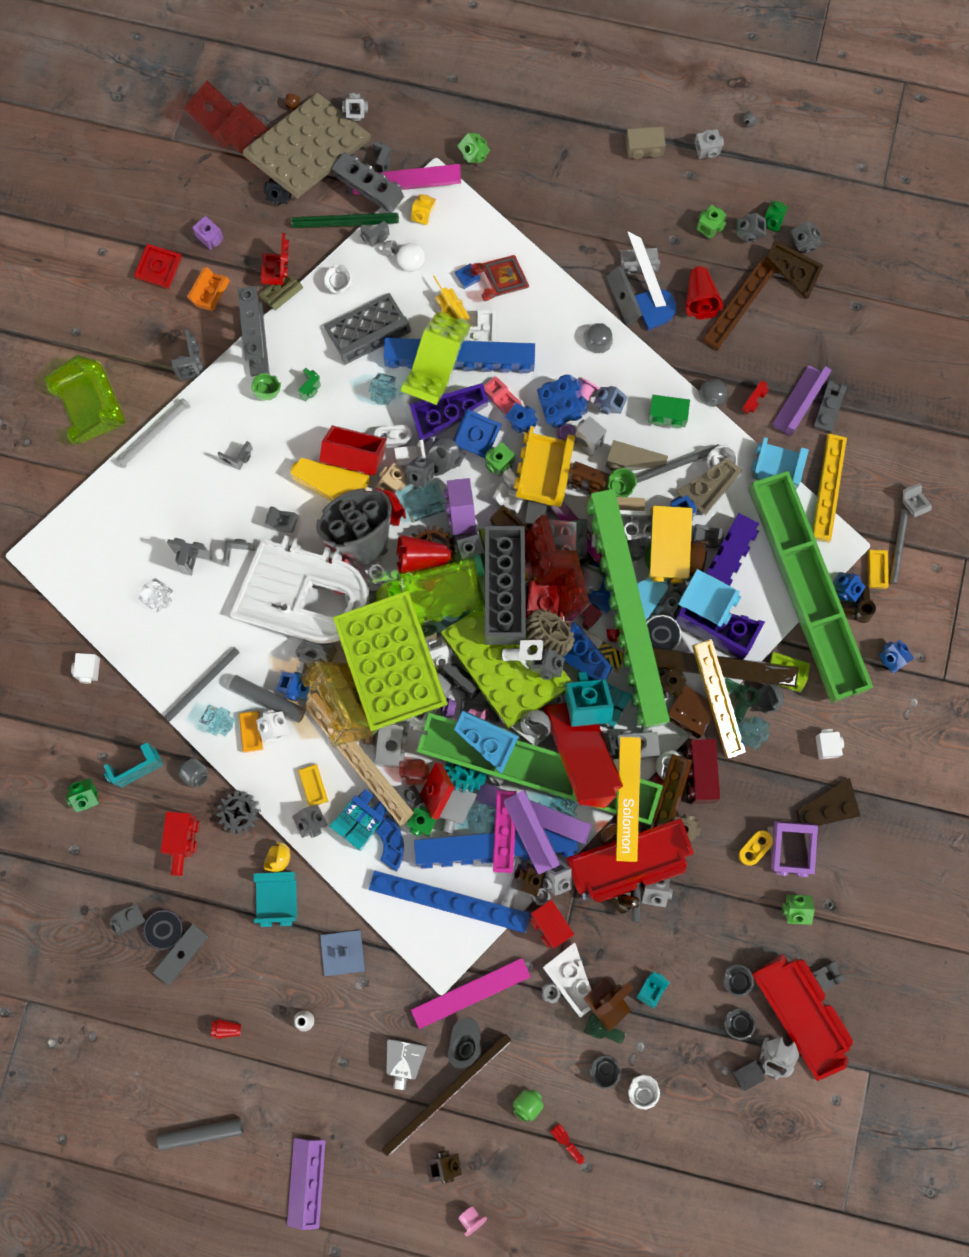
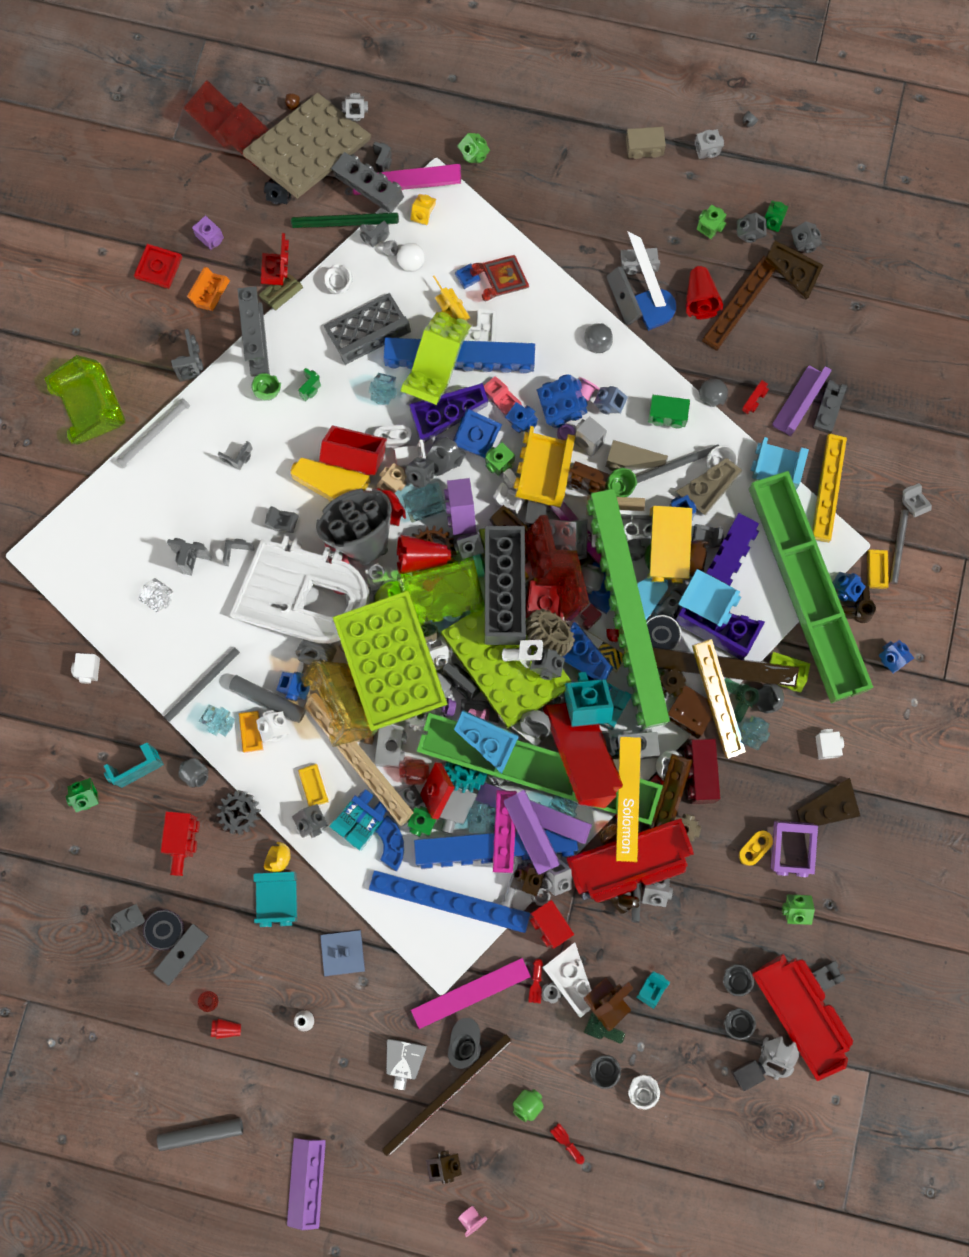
(201, 1001): none -> clear red plate
(536, 990): none -> red piece

